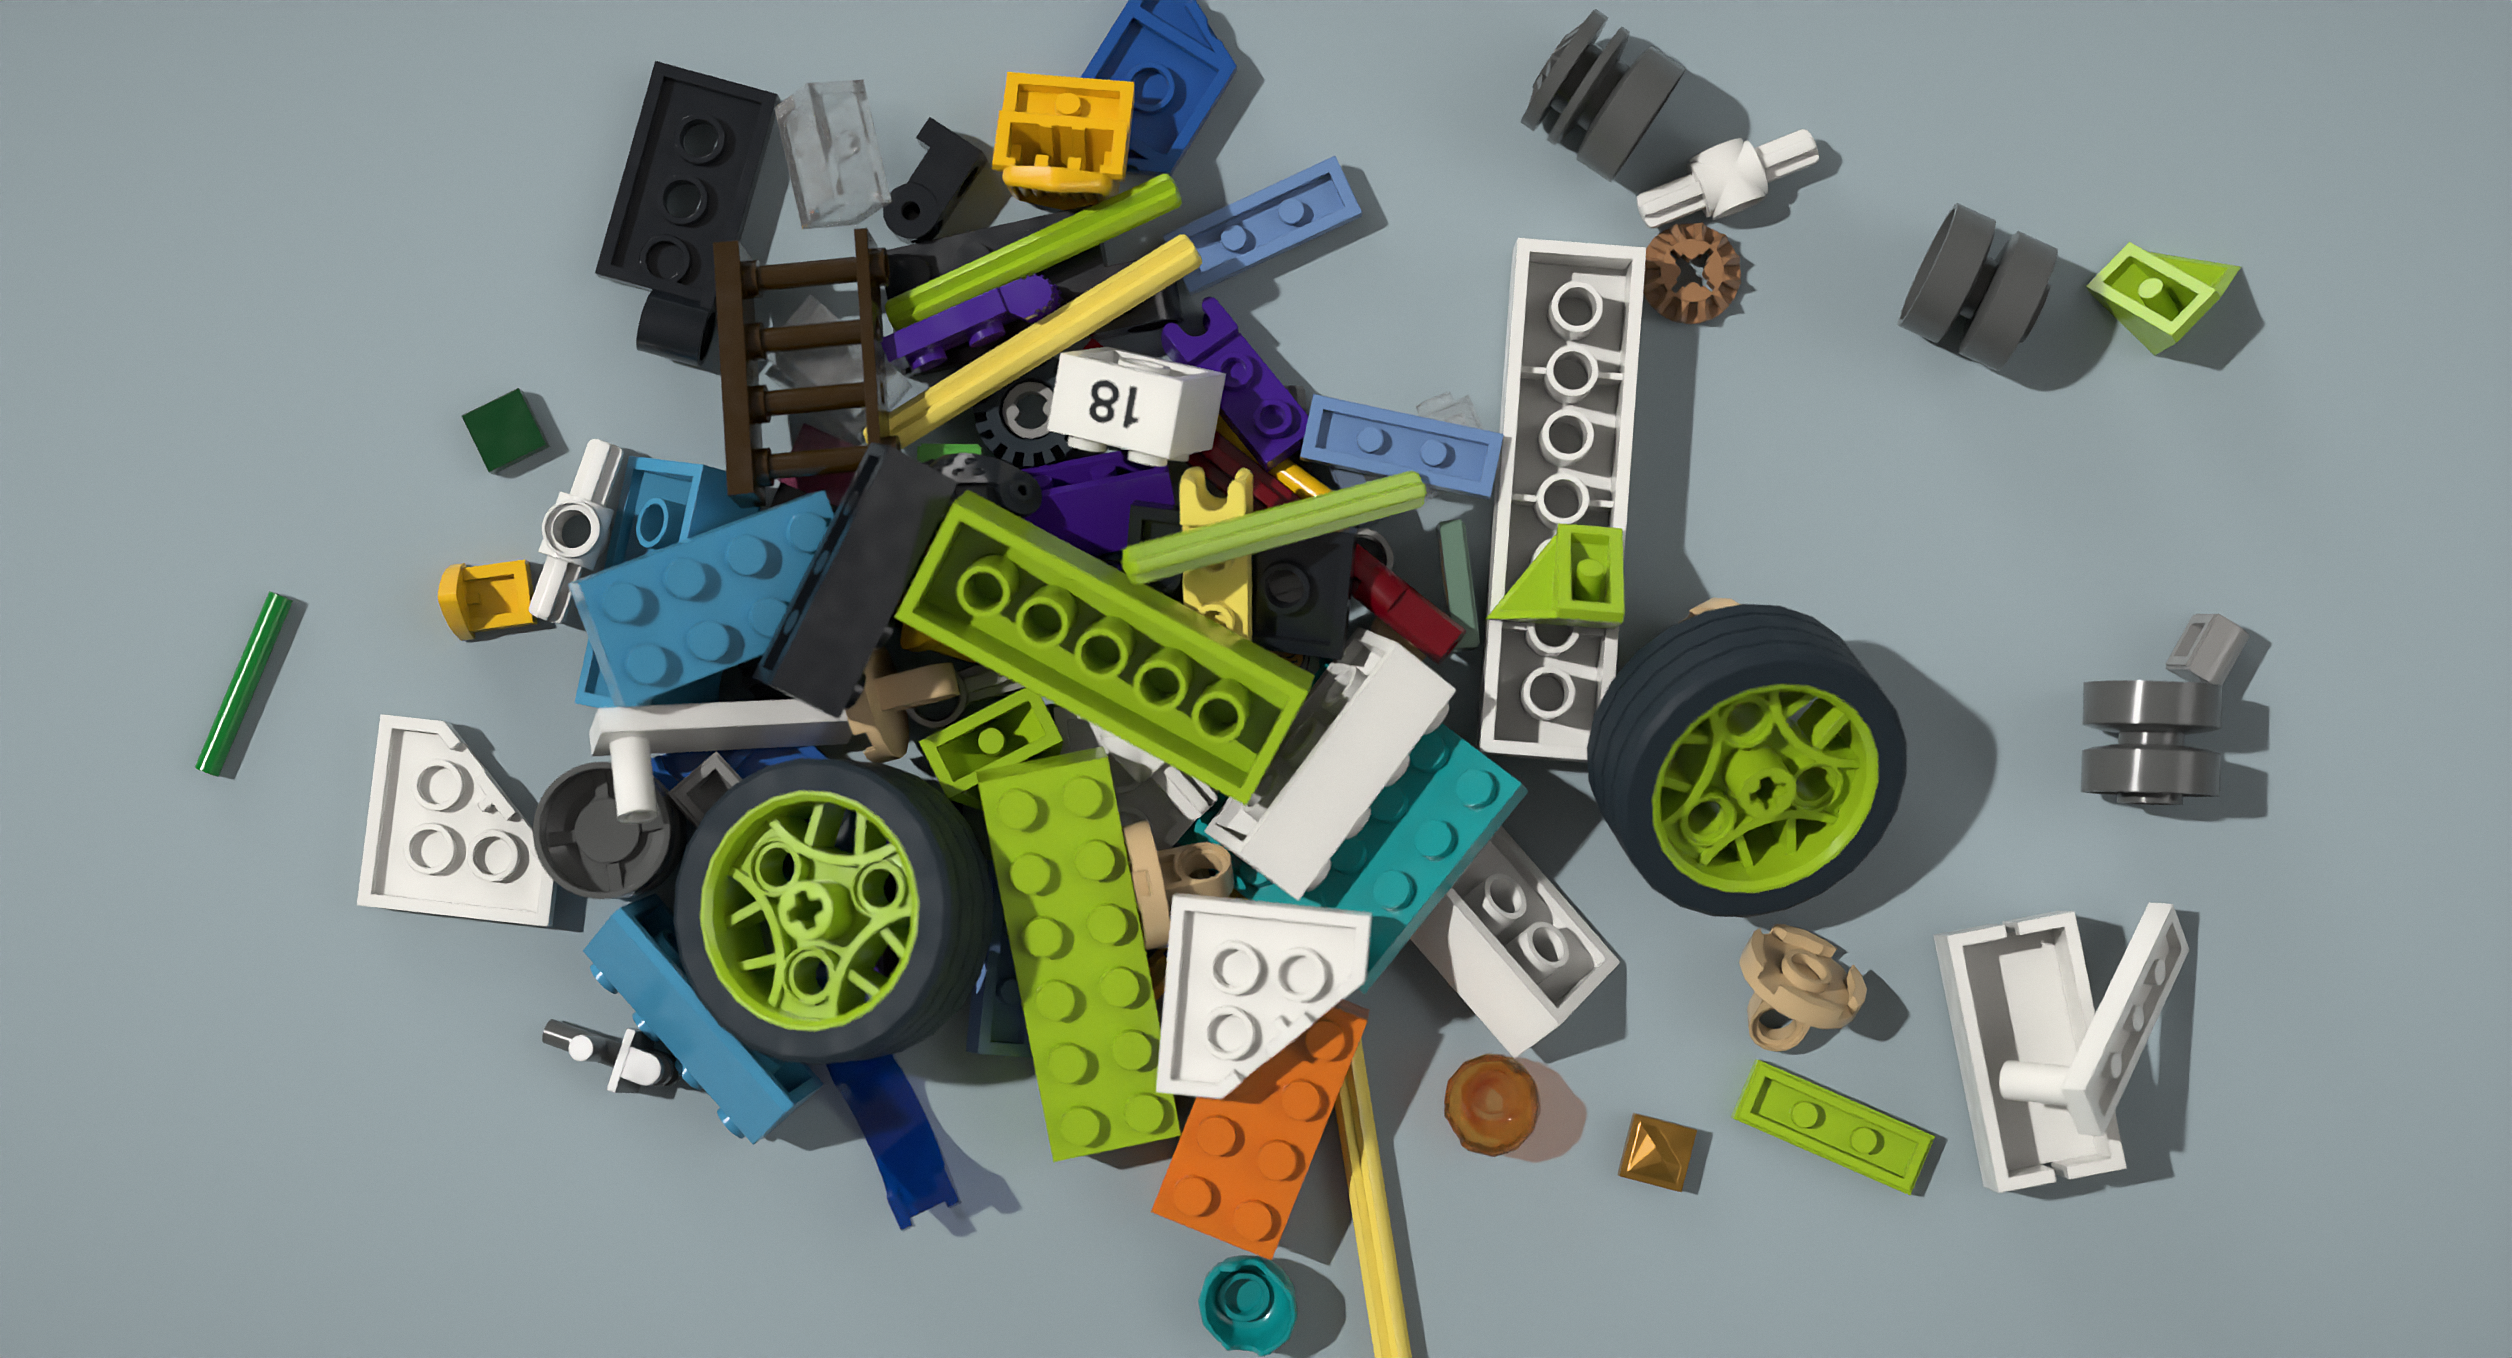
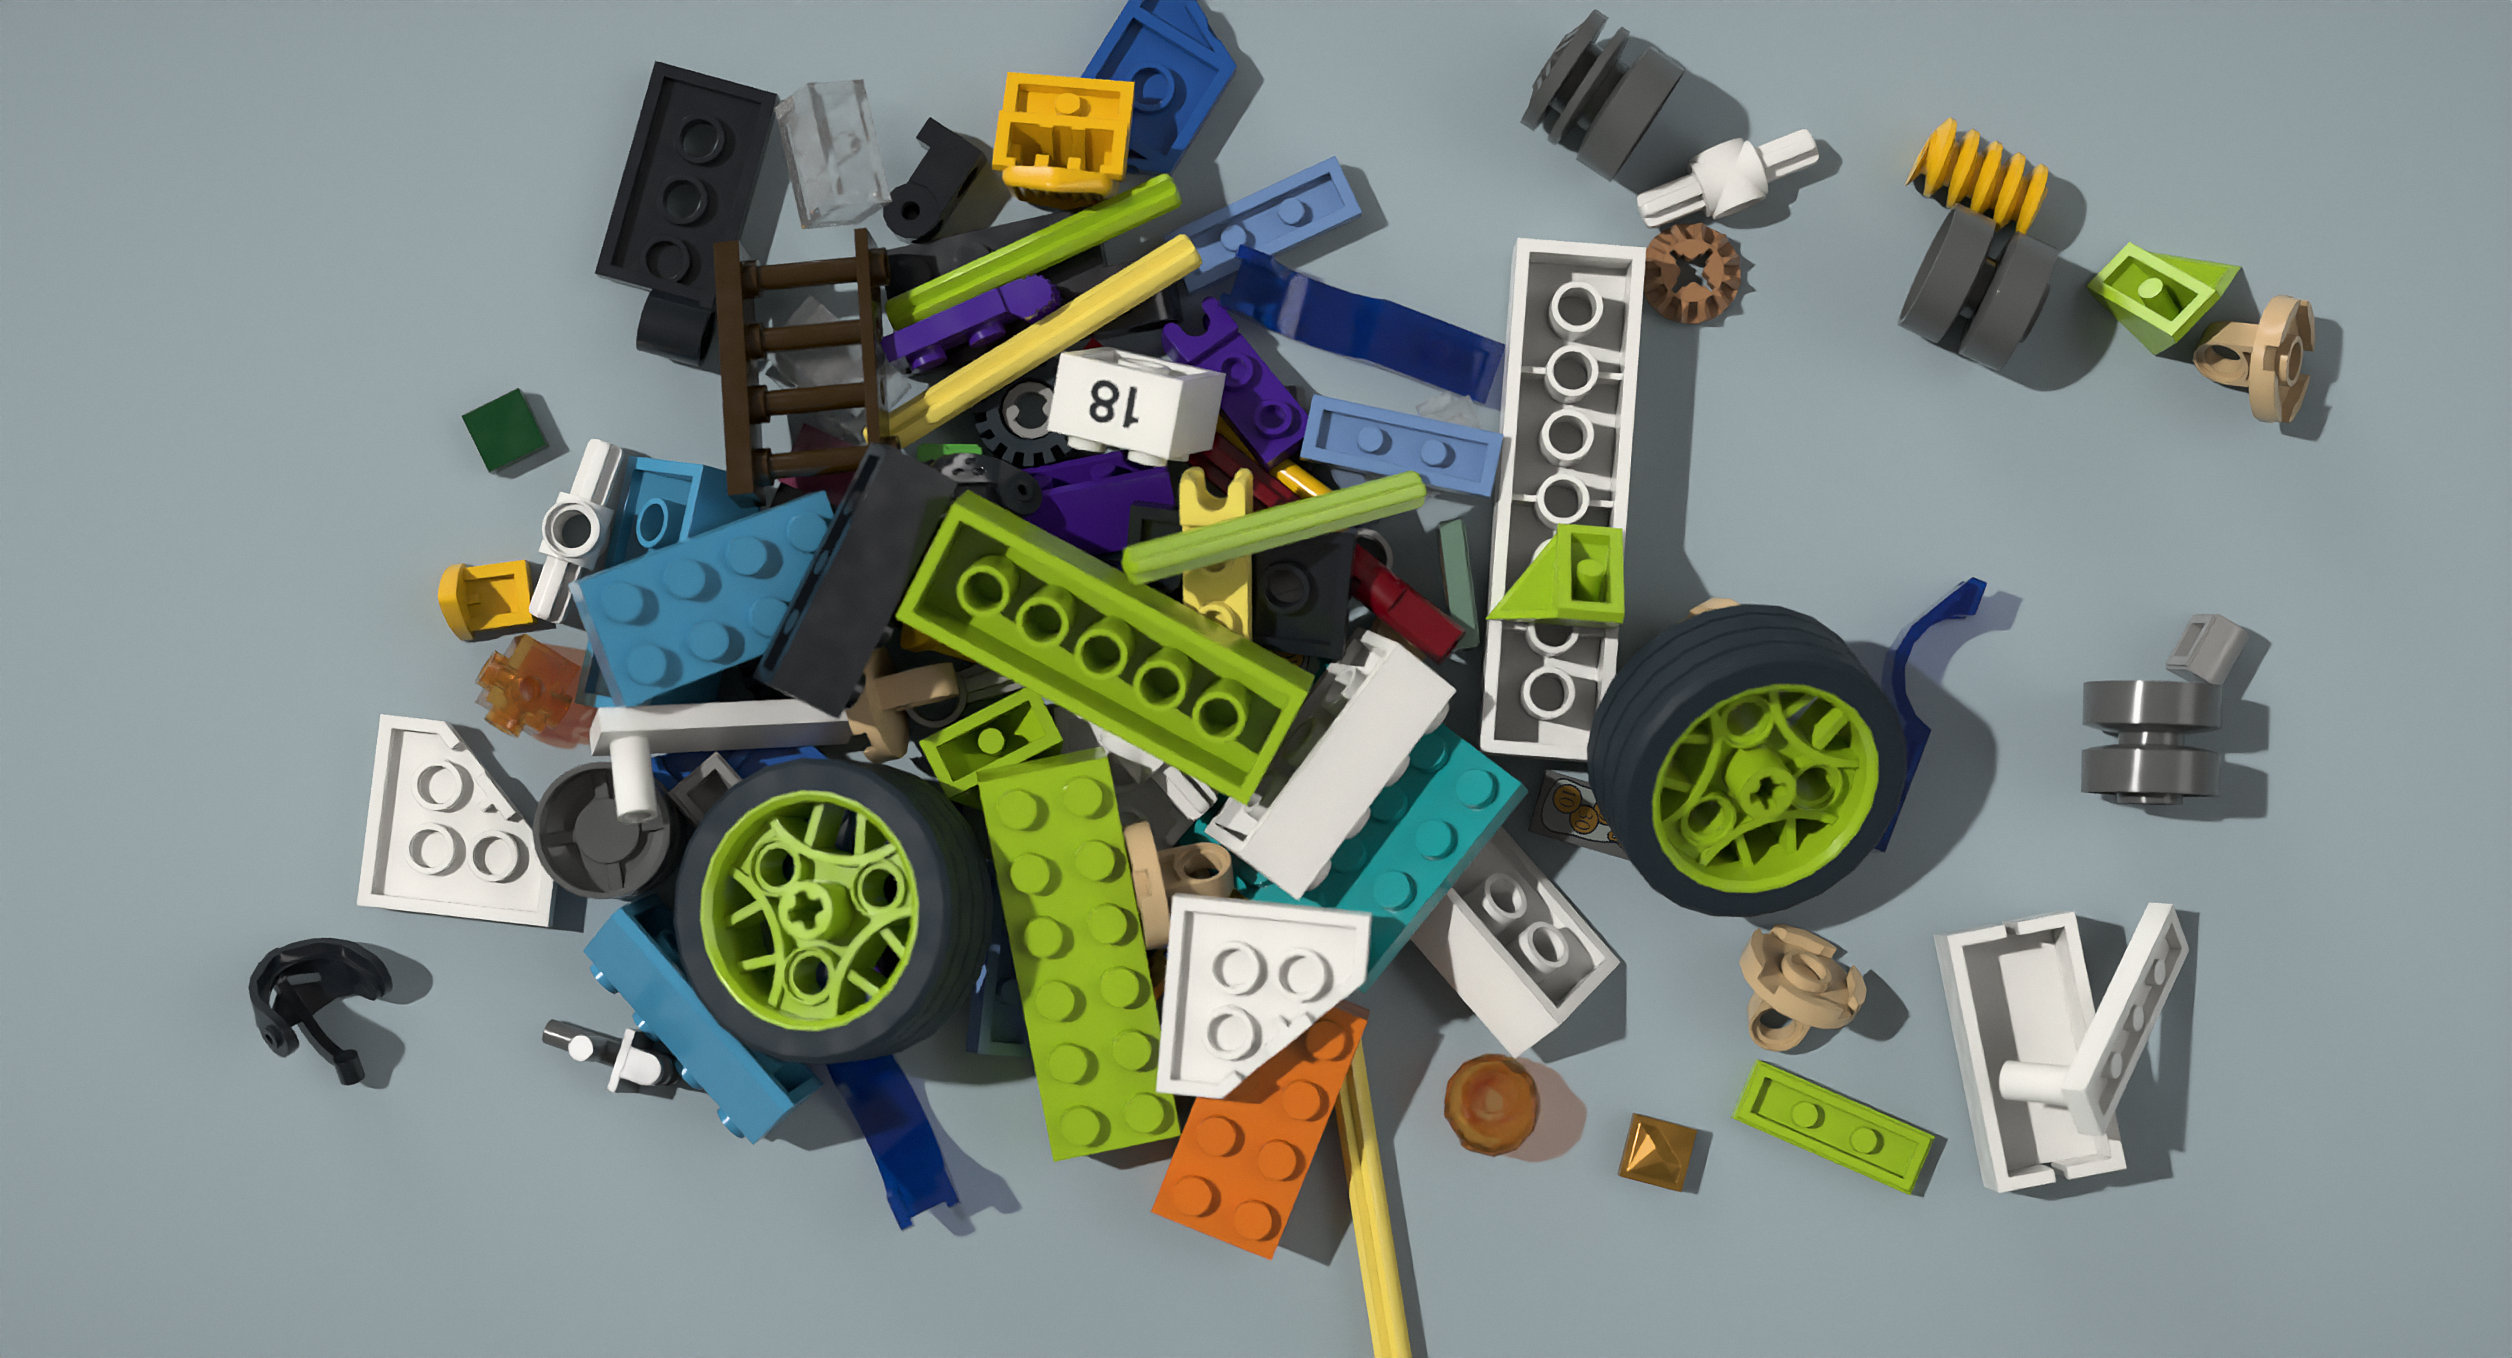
(243, 684): green piece -> none
(343, 971): none -> black helmet
(545, 675): none -> clear orange brick
(1248, 1304): teal hair -> none
(1362, 328): none -> clear blue piece
(1571, 815): none -> tile
(1954, 605): none -> clear blue piece
(1981, 176): none -> yellow piece
(2268, 357): none -> tan tile

